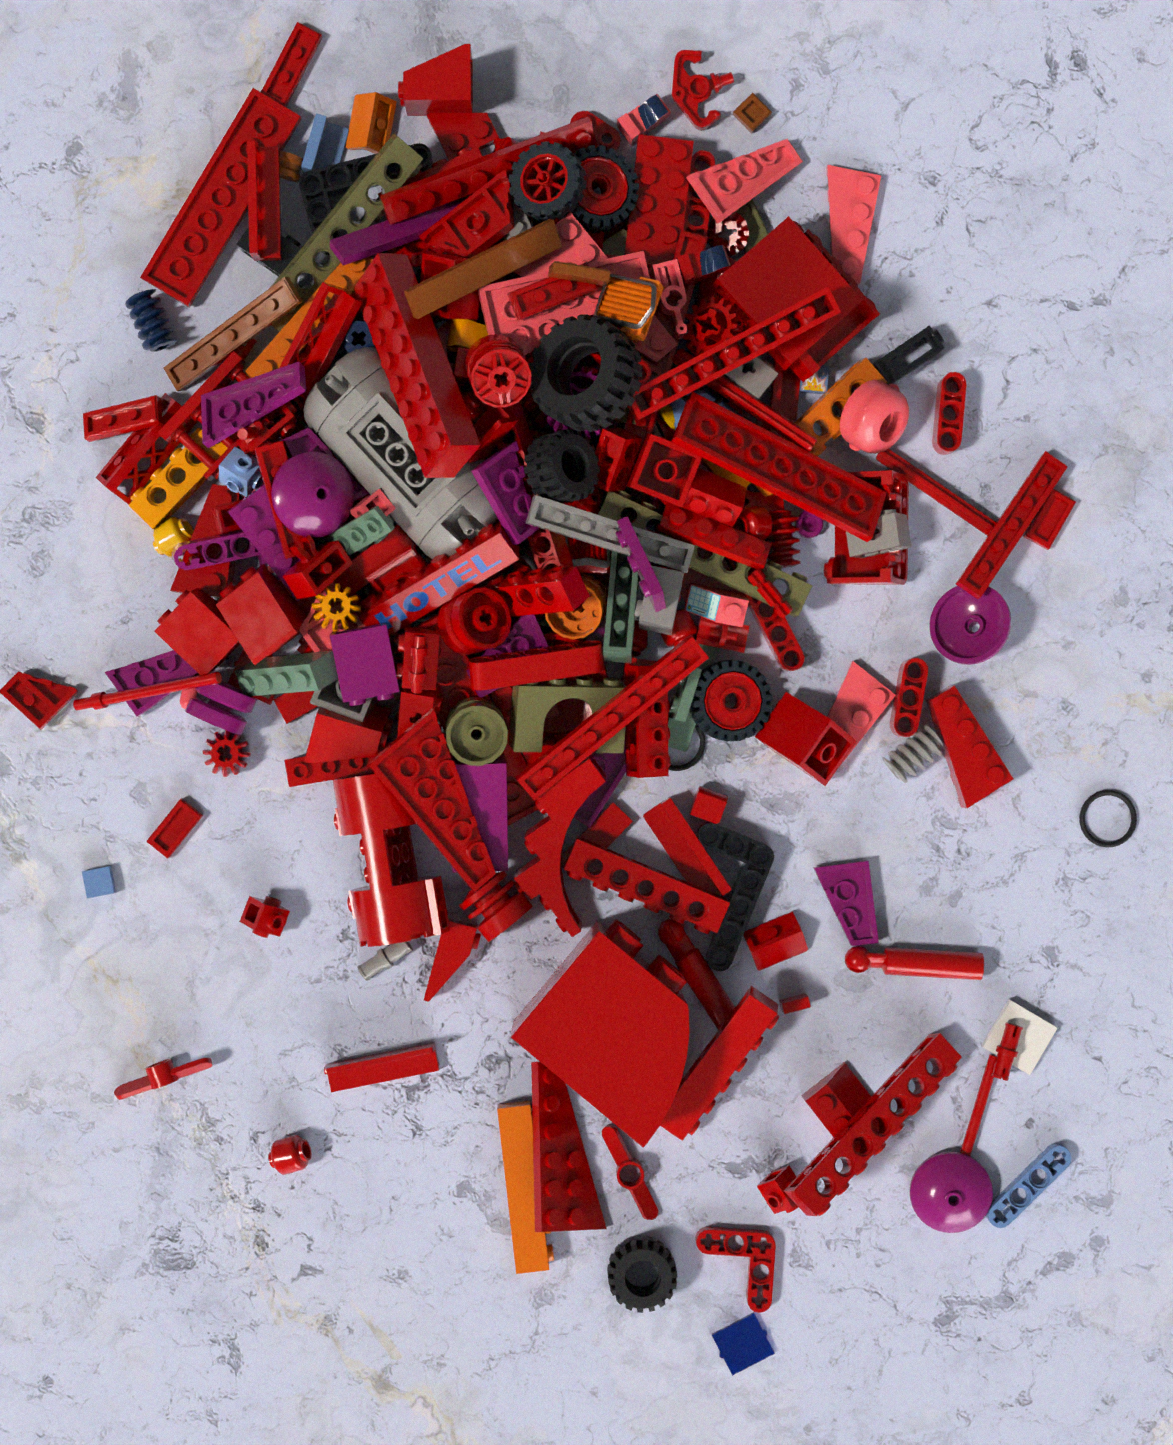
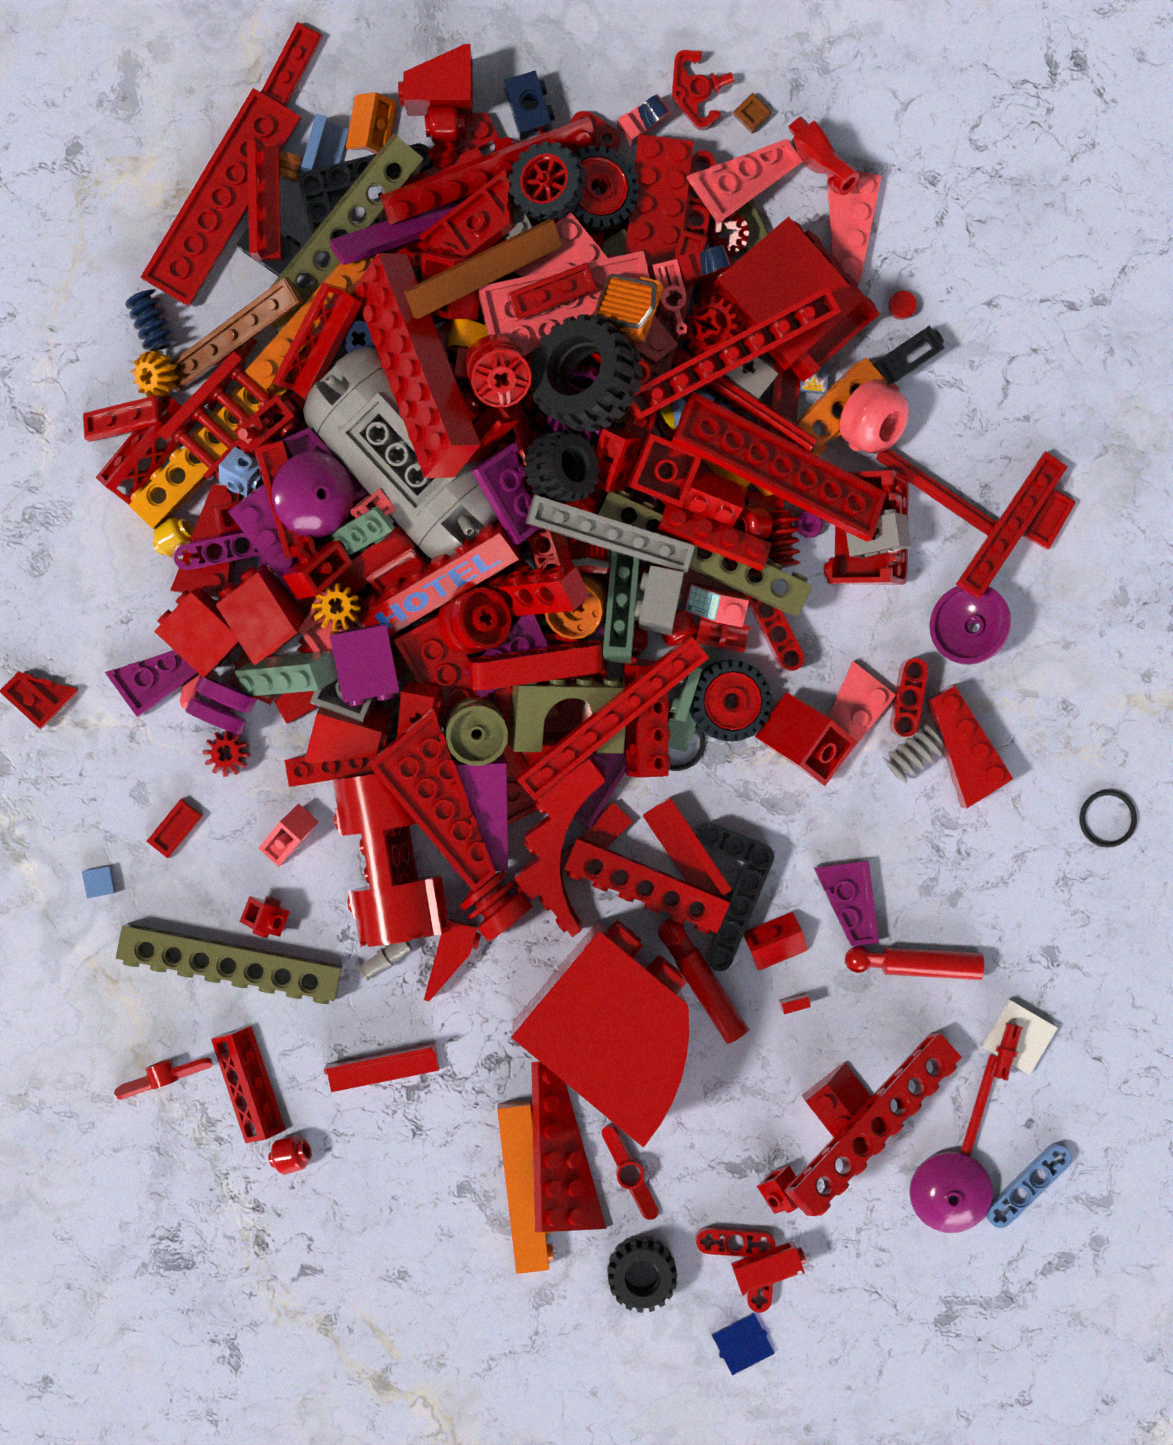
(102, 700): red bar -> none
(131, 953): none -> olive brick
(154, 374): none -> light orange gear
(247, 401): magenta wing -> none
(251, 1084): none -> red fence
(288, 834): none -> coral slope
(420, 658): red brick -> none
(442, 154): none -> red tile
(444, 124): none -> red head
(525, 88): none -> dark blue brick
(579, 273): dark orange tile -> none
(639, 563): magenta wing -> none
(708, 805): red piece -> none
(719, 1060): red brick -> none
(769, 1267): none -> red window
(770, 593): red axle -> none
(821, 157): none -> red hips
(902, 305): none -> red tile
(952, 400): red beam -> none

